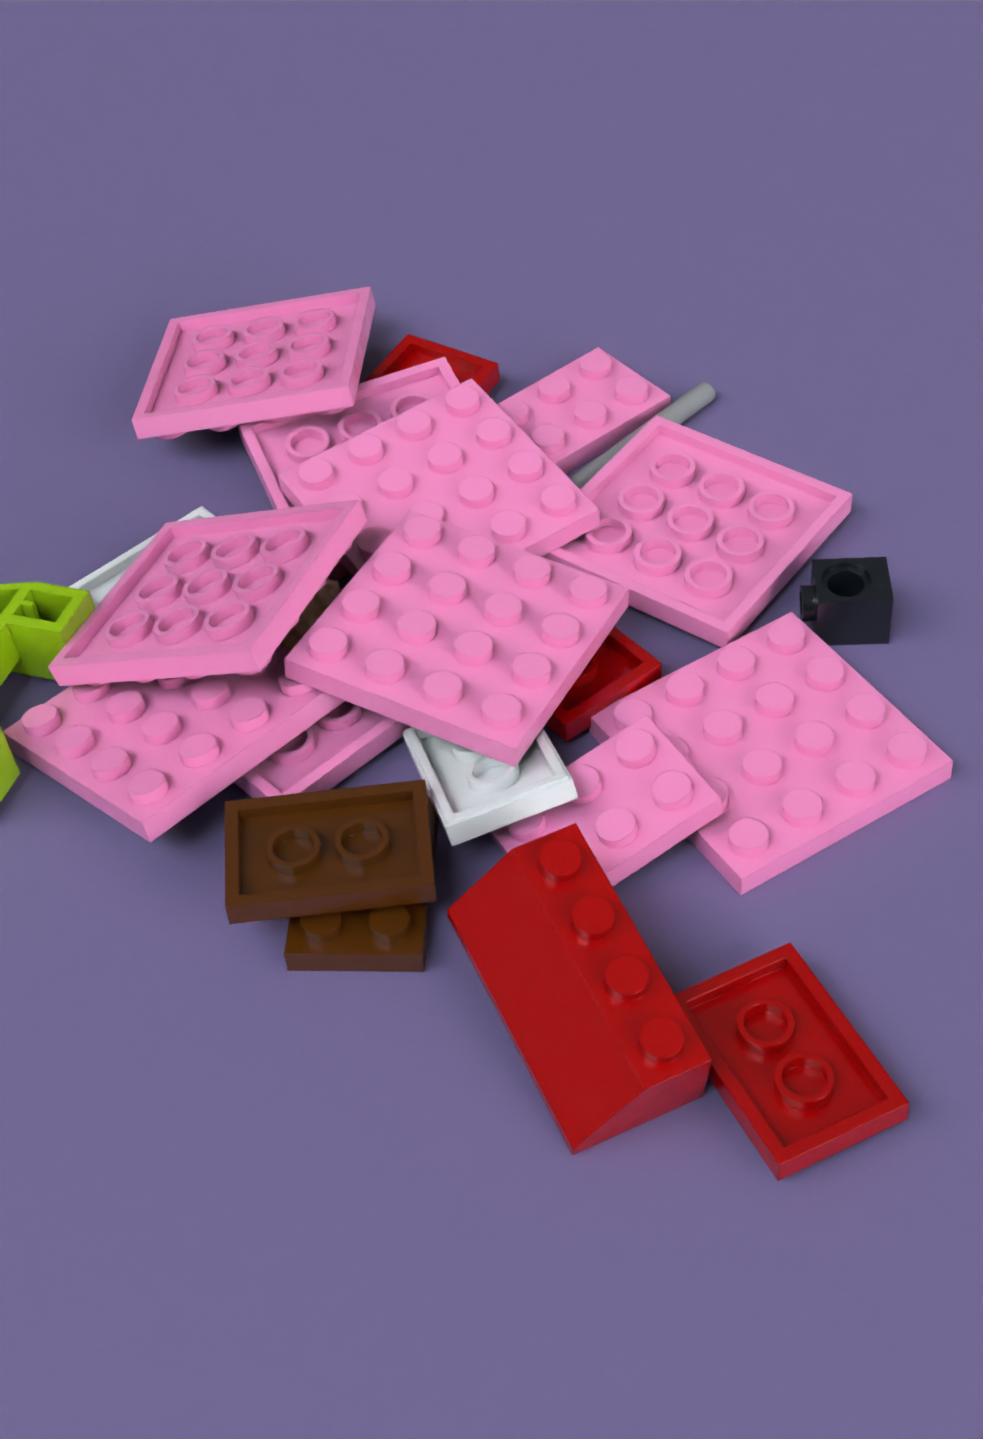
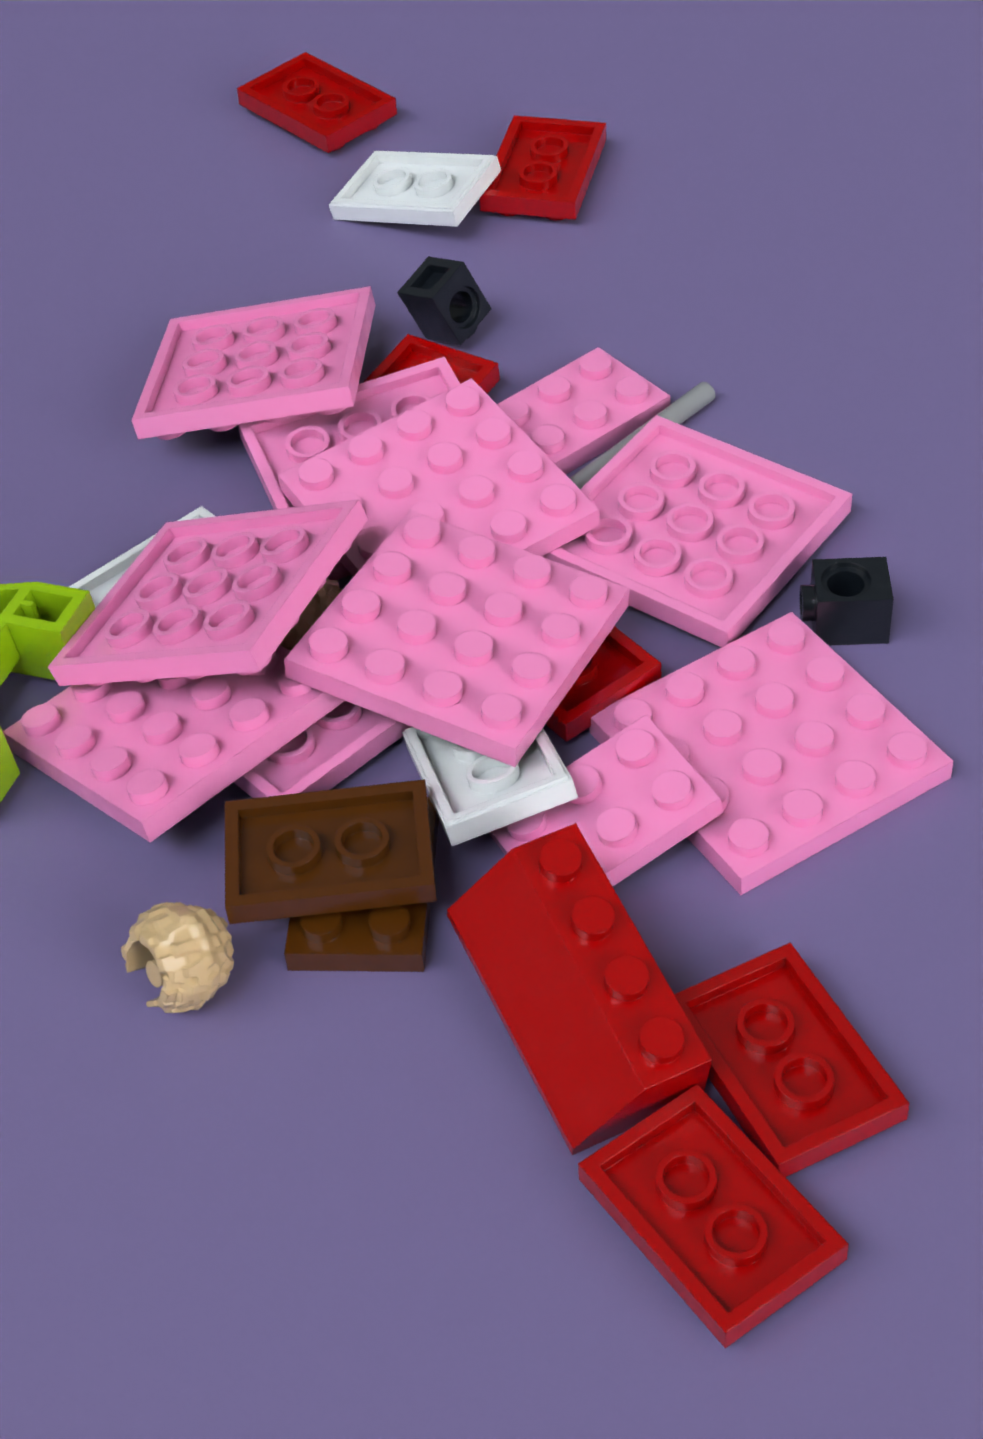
(183, 952): none -> tan piece
(317, 102): none -> red plate
(415, 188): none -> white tile
(444, 300): none -> black brick
(544, 167): none -> red plate
(712, 1214): none -> red plate

